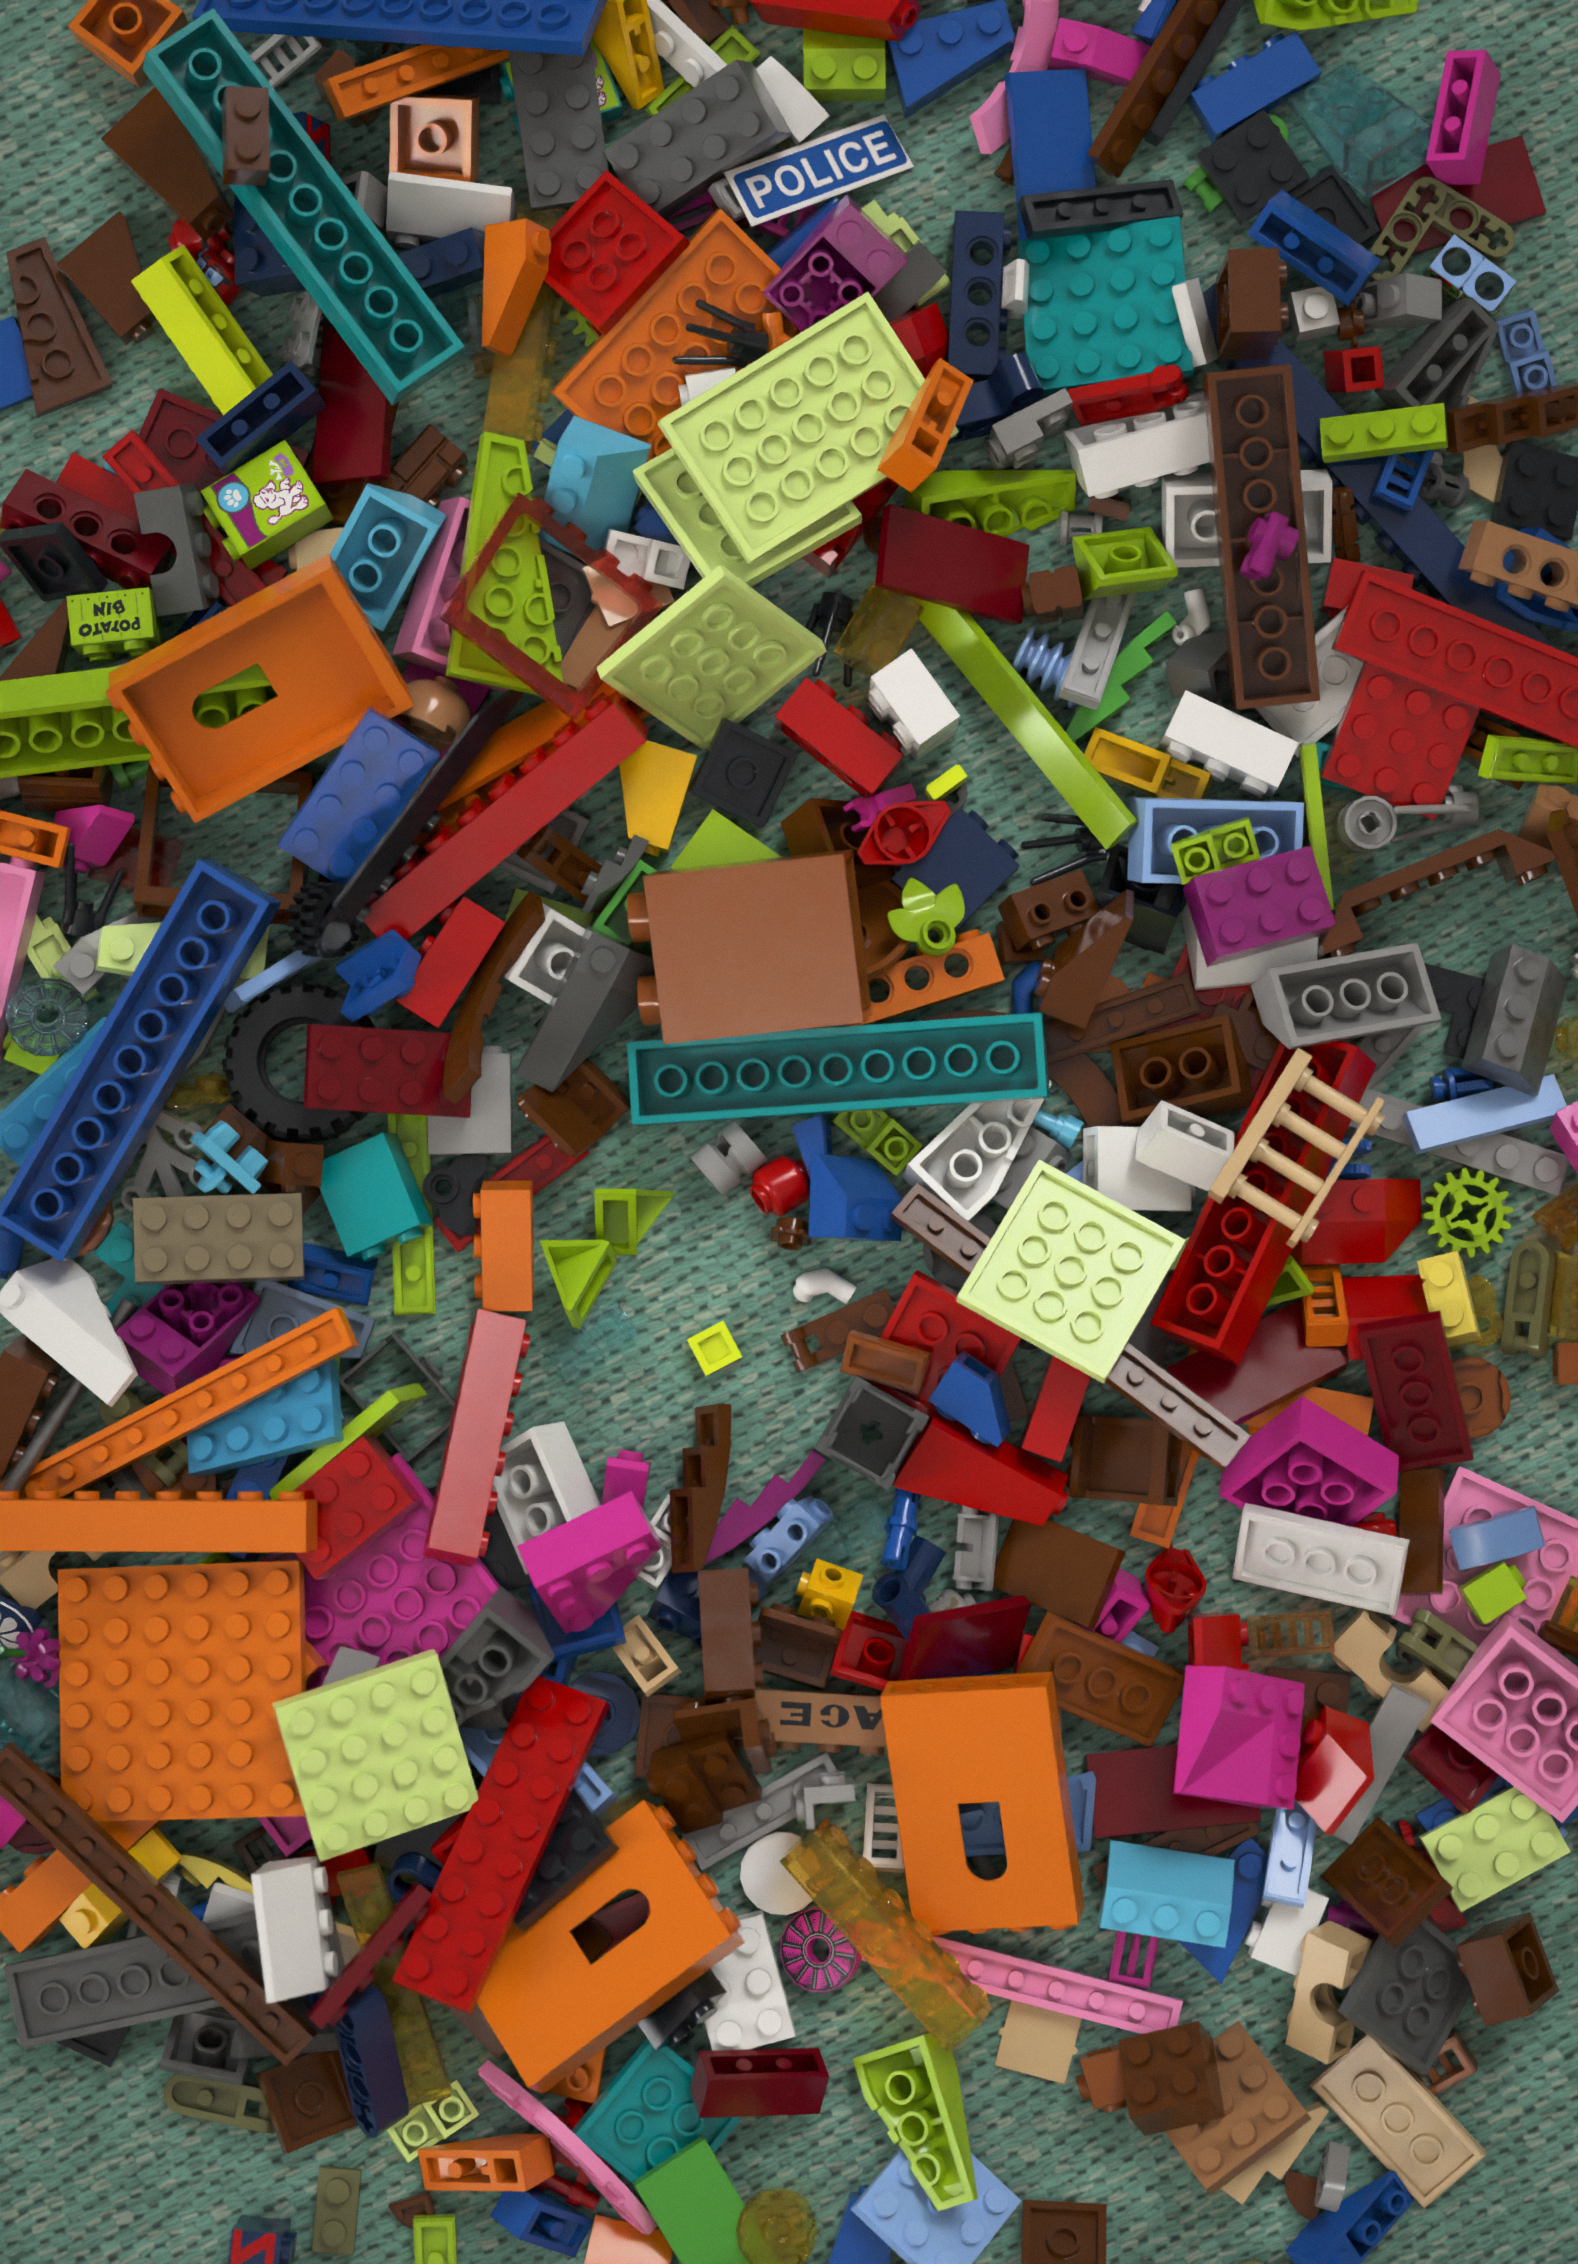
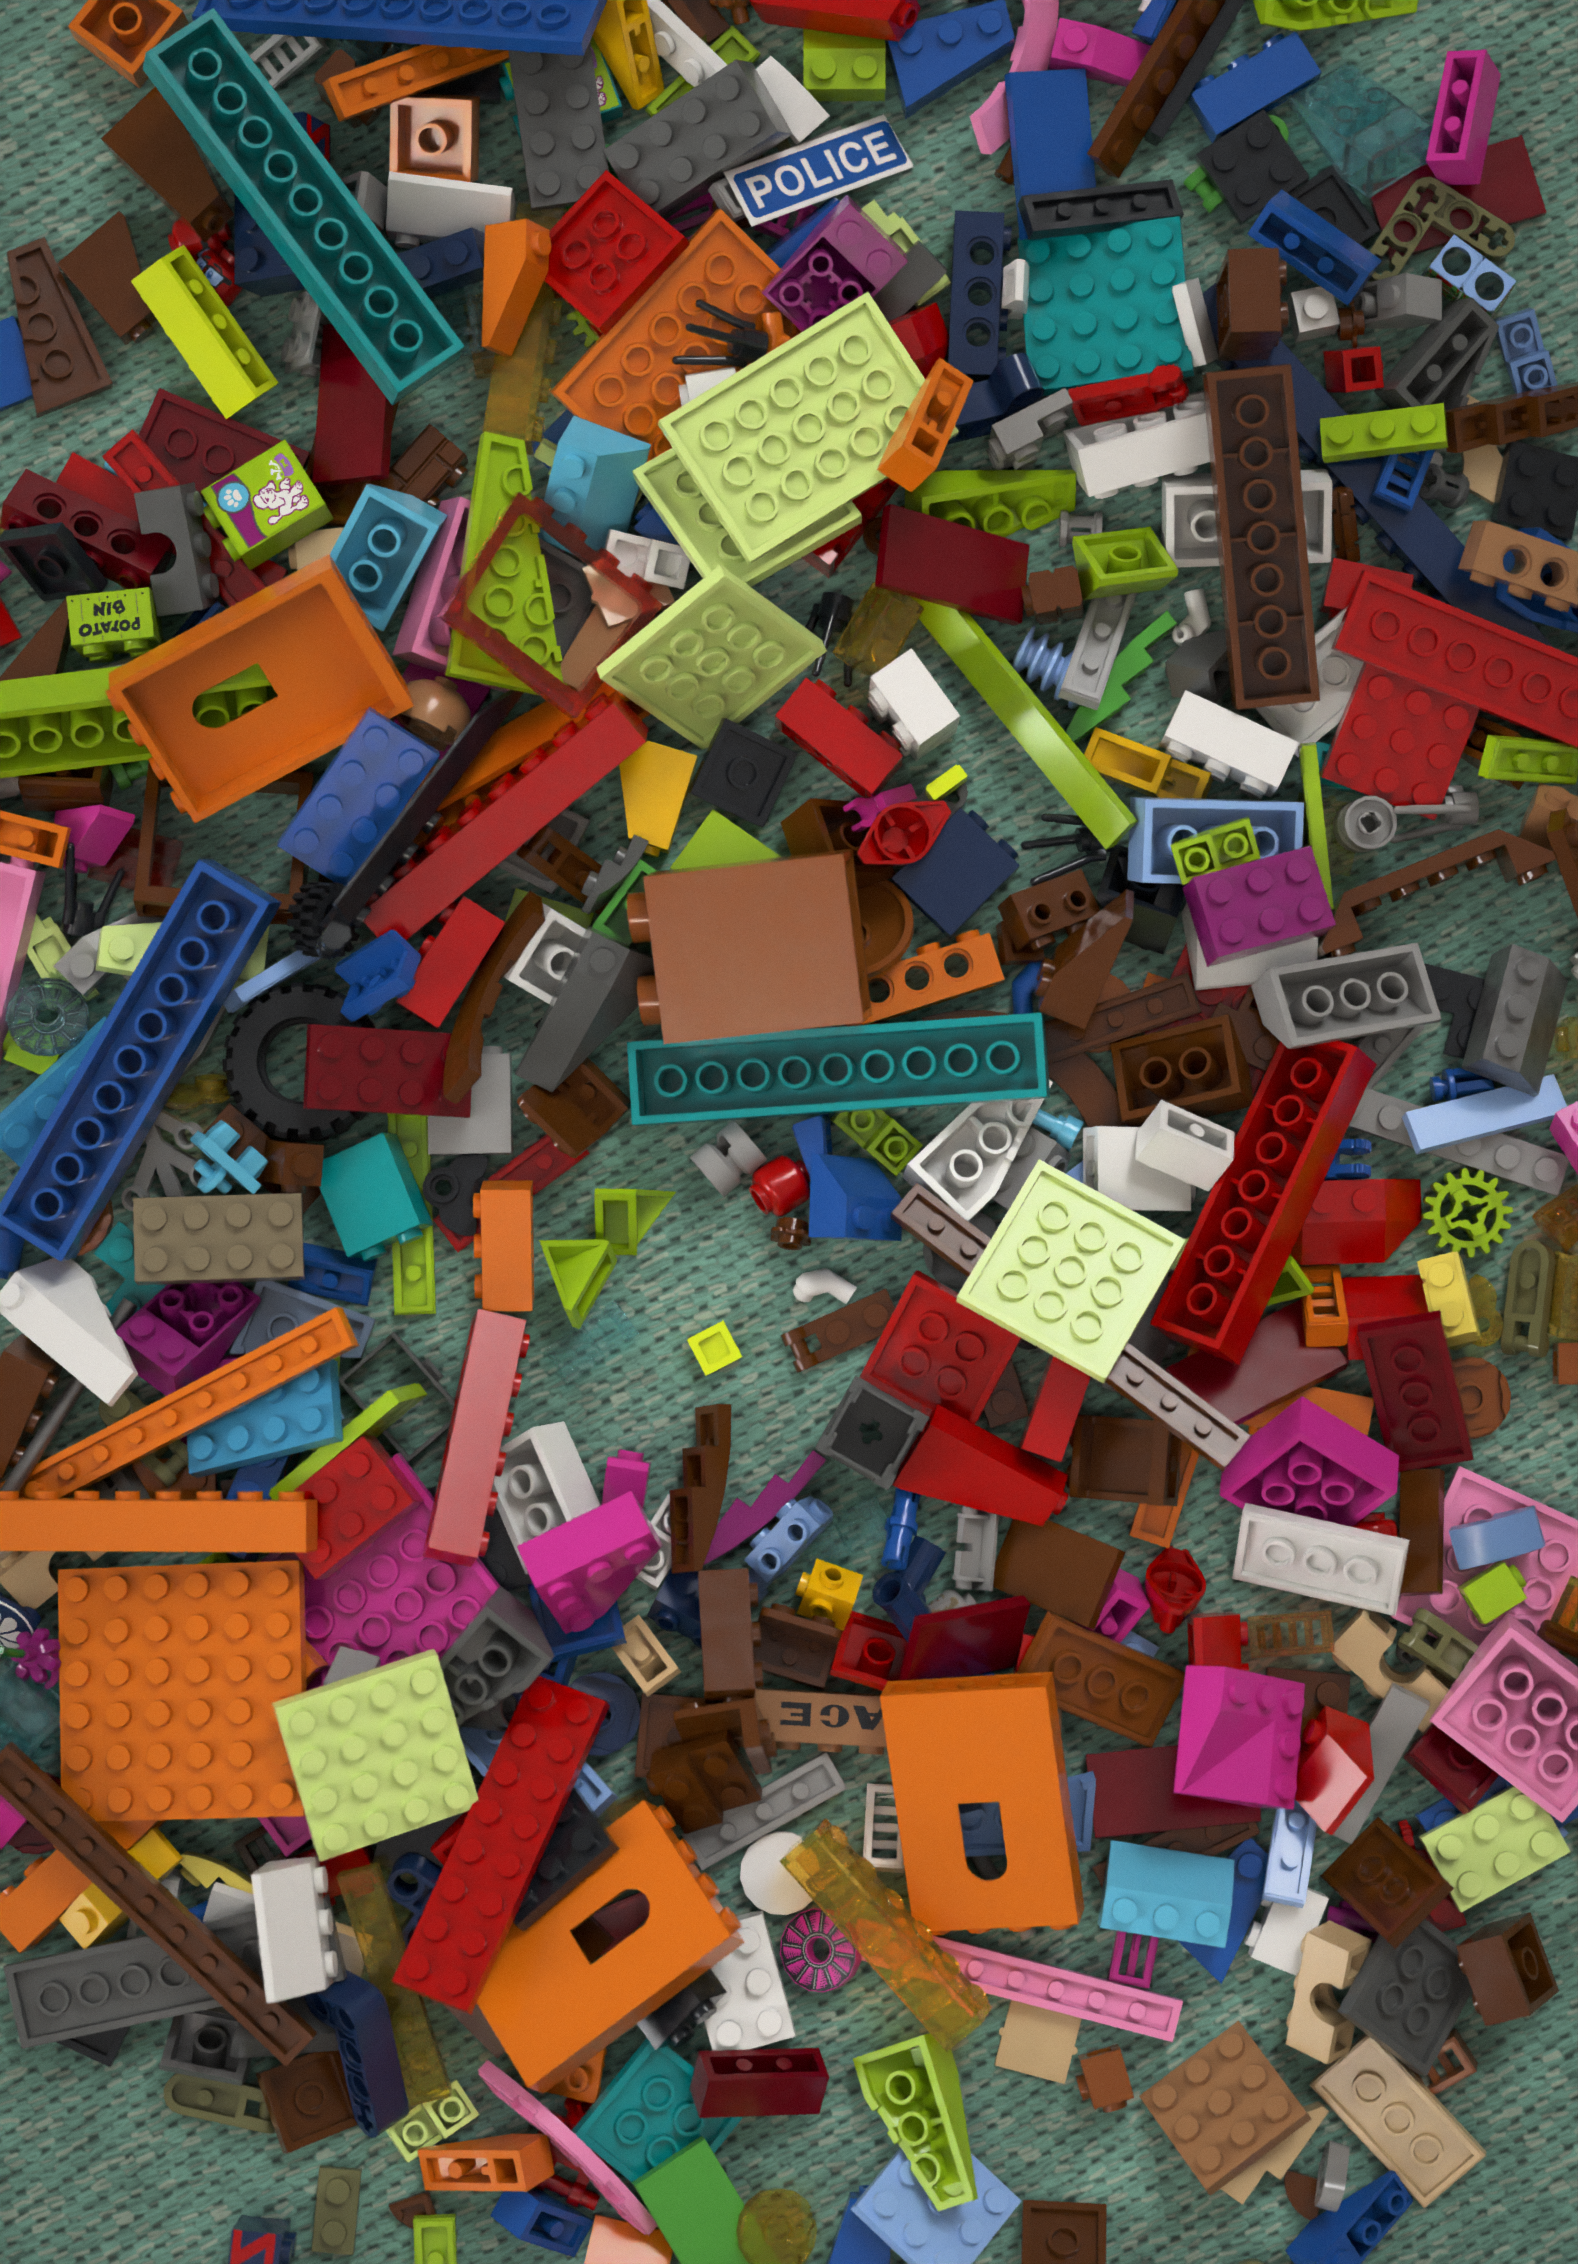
(245, 136): reddish brown brick -> none
(262, 419): dark blue brick -> none
(359, 1970): dark red plate -> none
(830, 1788): light grey bracket -> none
(885, 1362): dark orange tile -> none
(926, 912): lime plate -> none
(974, 1398): blue slope -> none
(1113, 506): reddish brown tile -> none
(1171, 2078): reddish brown brick -> none
(1270, 539): magenta plate -> none
(1277, 1112): tan fence -> none

